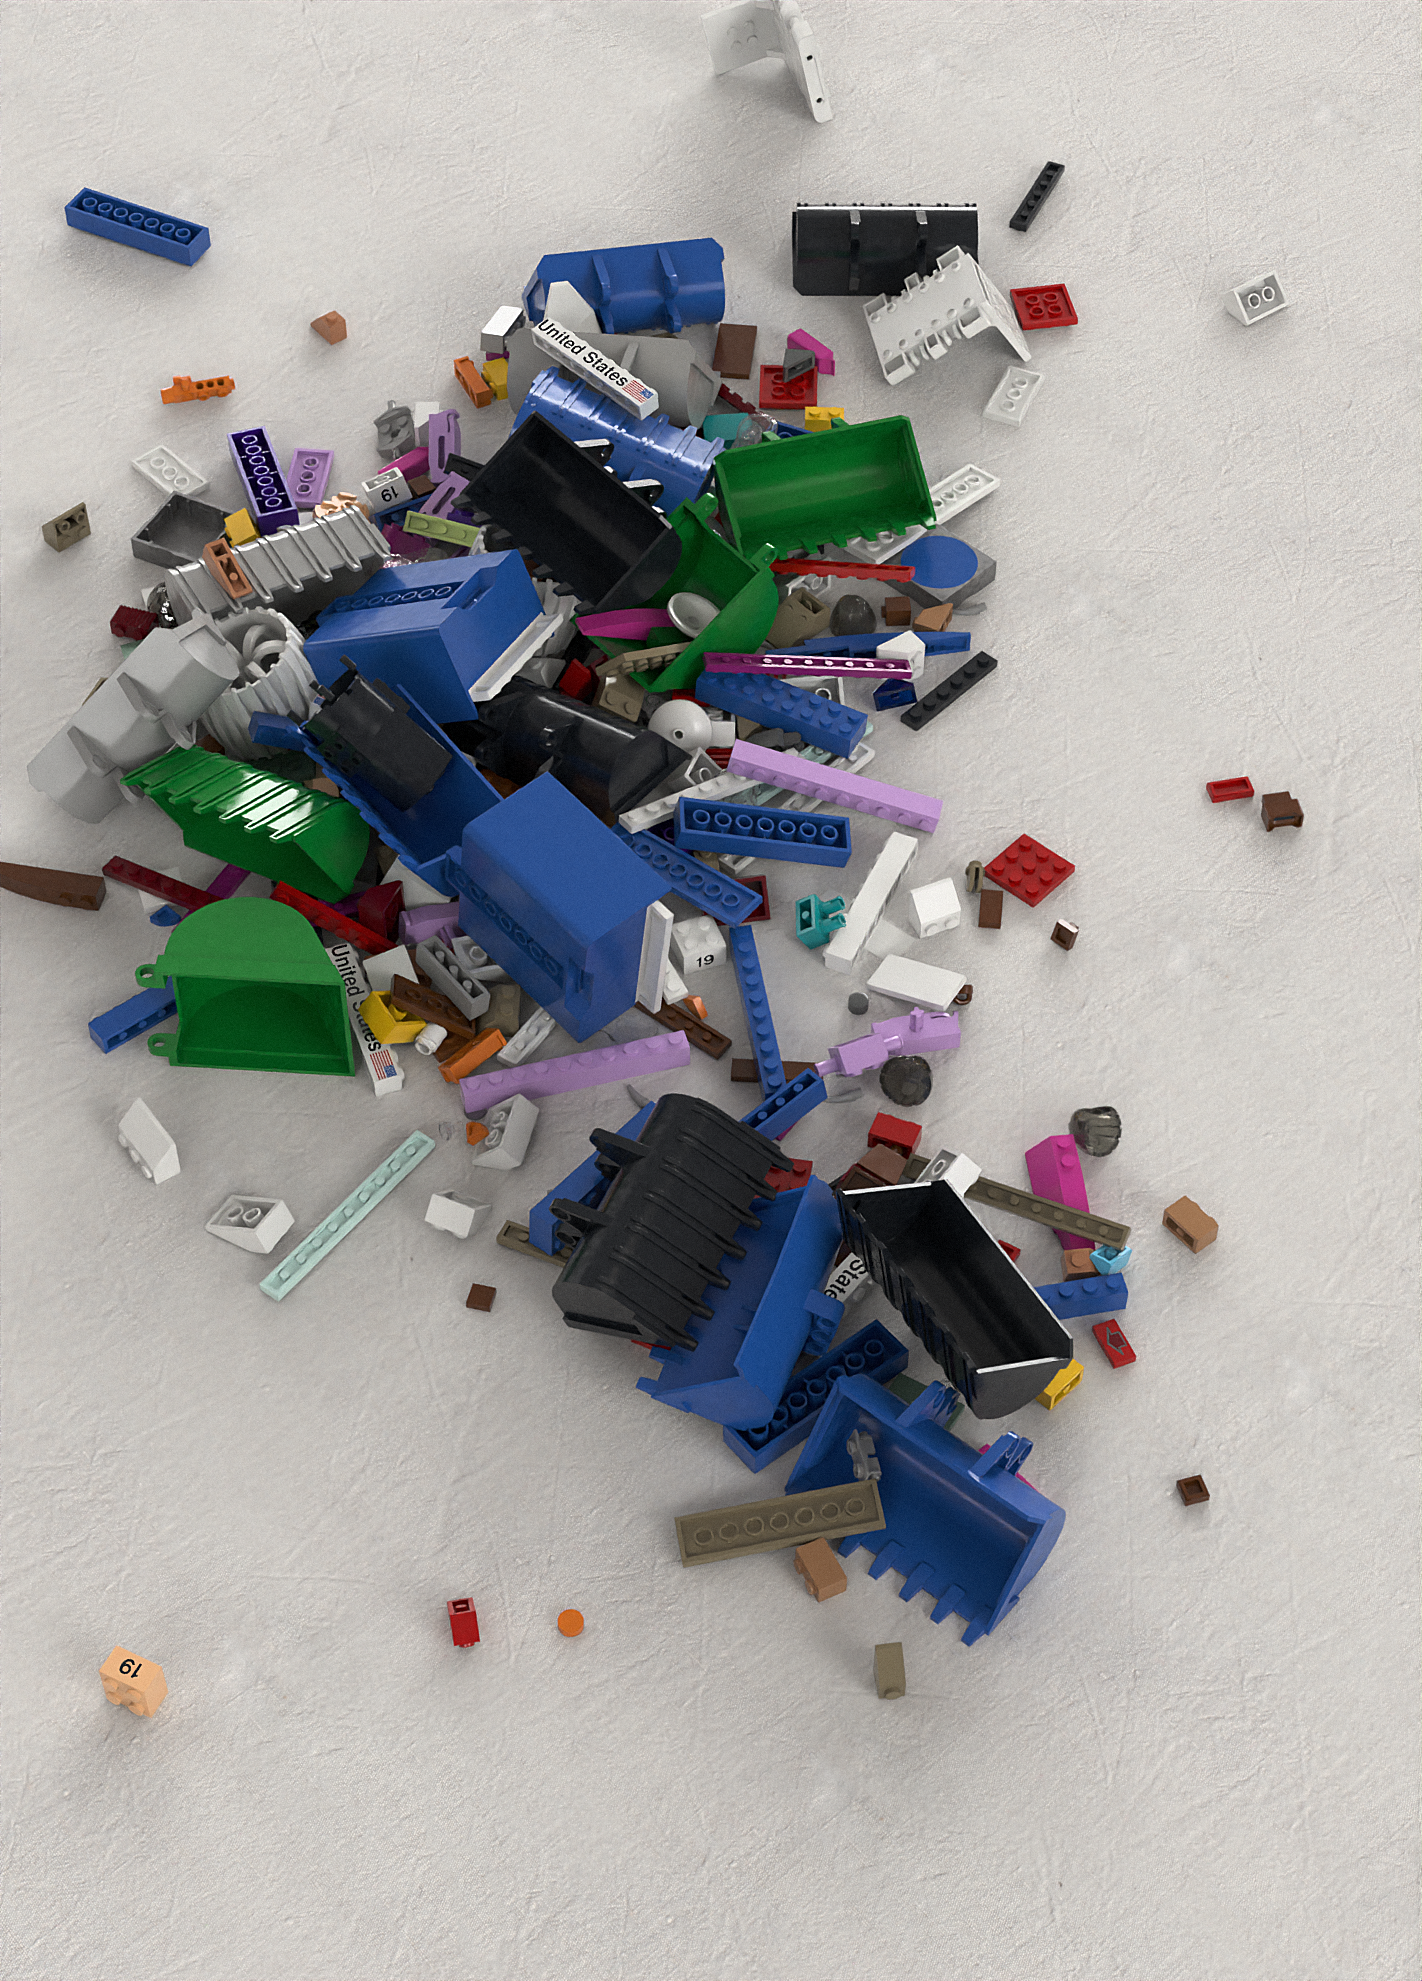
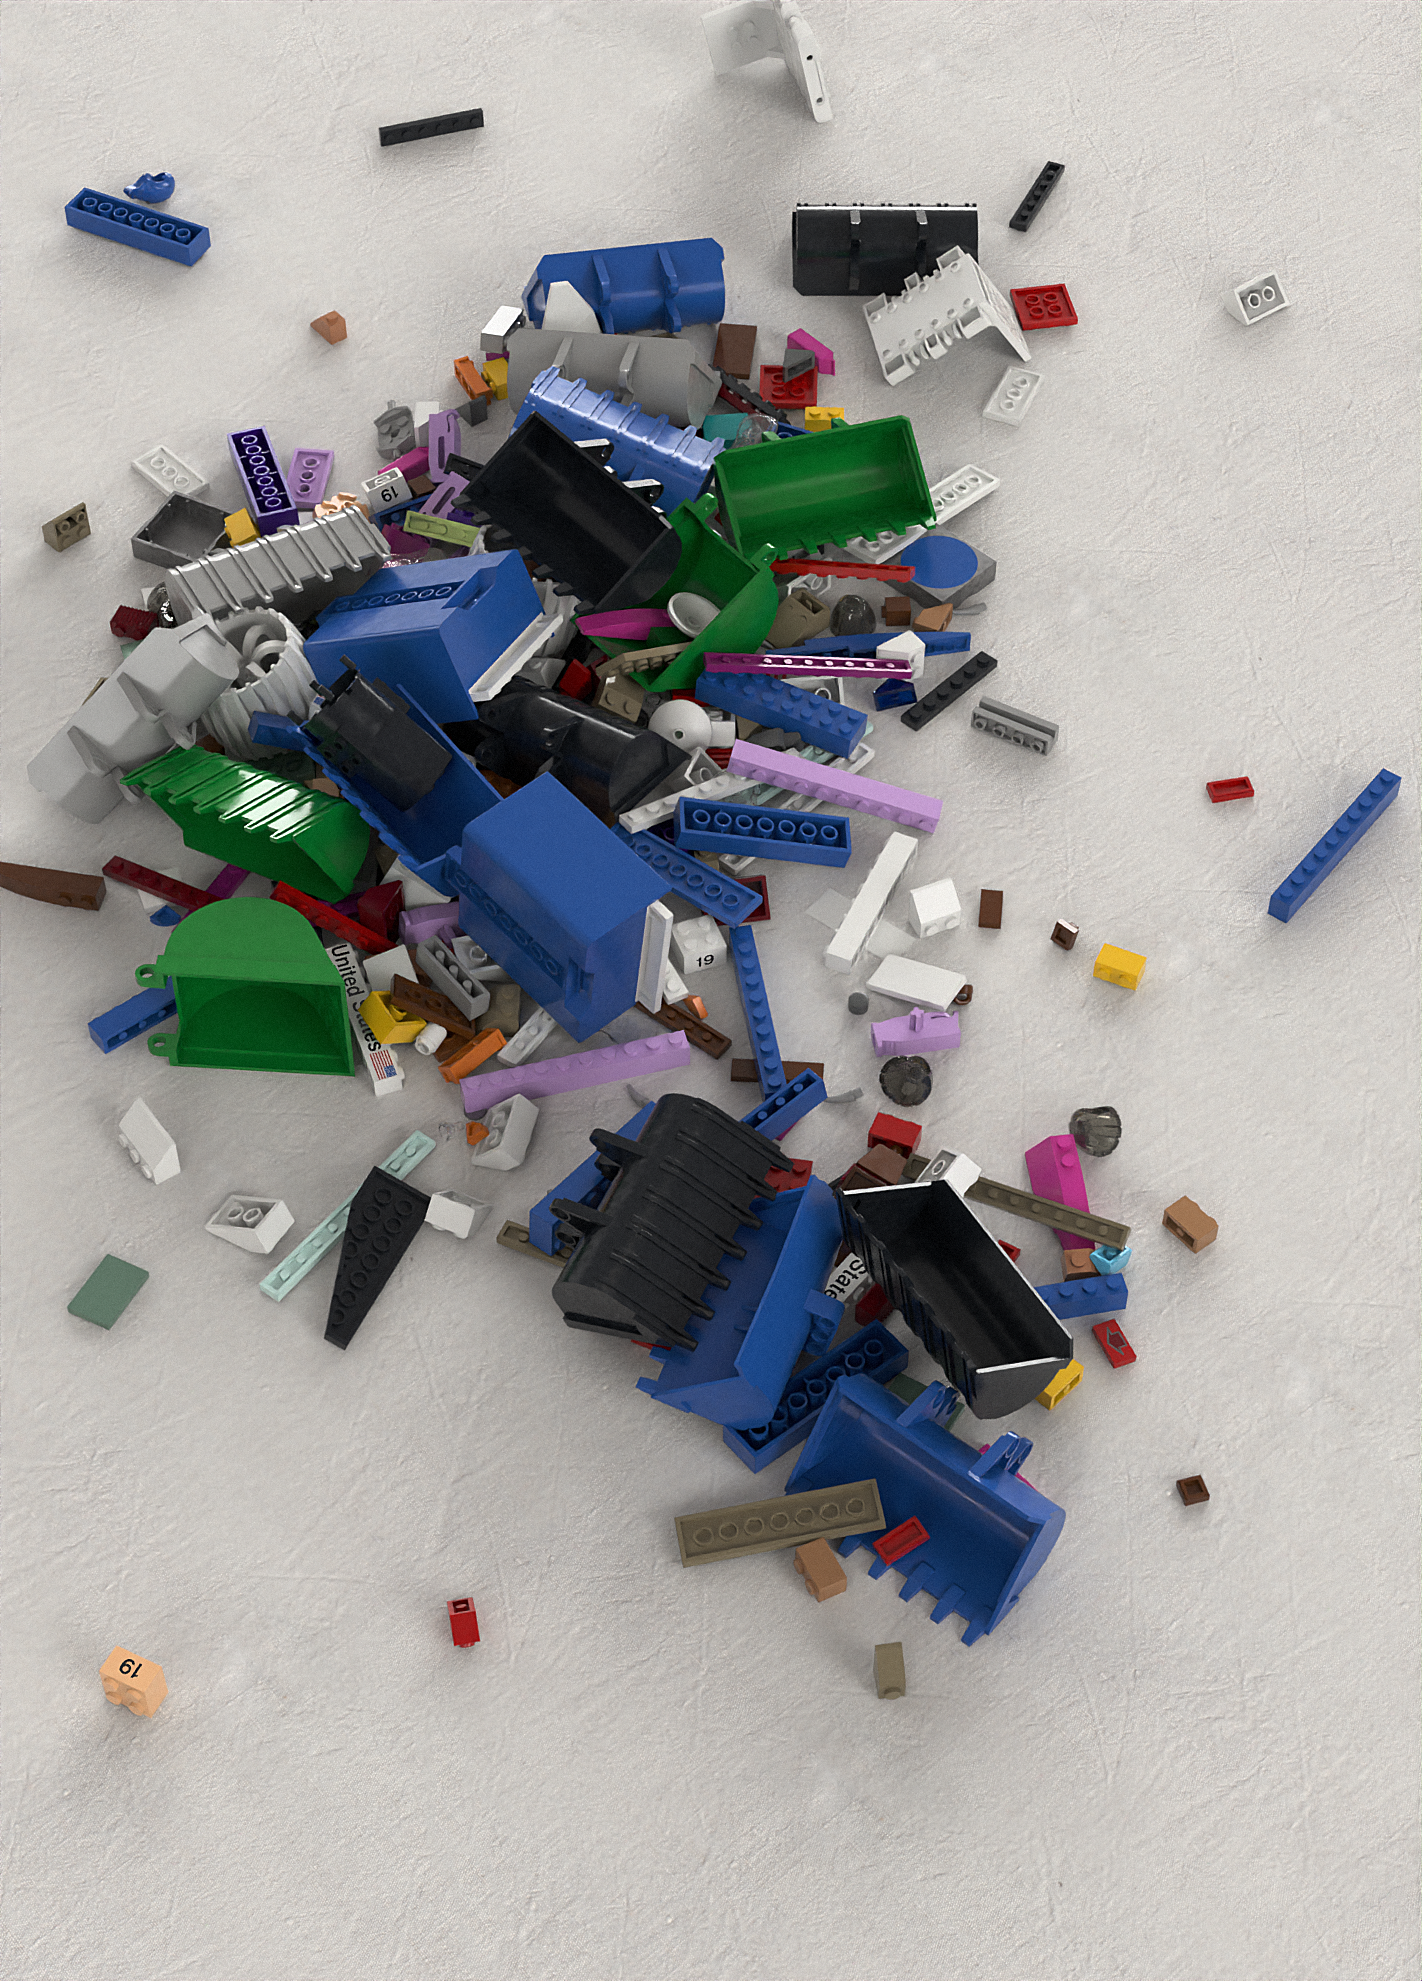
(108, 1291): none -> sand green tile
(152, 188): none -> blue piece
(186, 390): orange piece -> none
(225, 568): nougat slope -> none
(376, 1236): none -> black wing
(431, 127): none -> black plate
(474, 411): none -> dark grey slope
(481, 1297): reddish brown tile -> none
(570, 1623): orange tile -> none
(595, 368): white brick -> none
(754, 398): none -> black plate
(814, 922): teal brick -> none
(858, 1054): lavender brick -> none
(860, 1447): light grey hinge -> none
(873, 1306): none -> dark red brick
(901, 1540): none -> red tile
(974, 872): dark tan arm -> none
(1015, 726): none -> light grey brick
(1028, 870): red plate -> none
(1119, 966): none -> yellow brick
(1280, 811): reddish brown piece -> none
(1334, 845): none -> blue brick

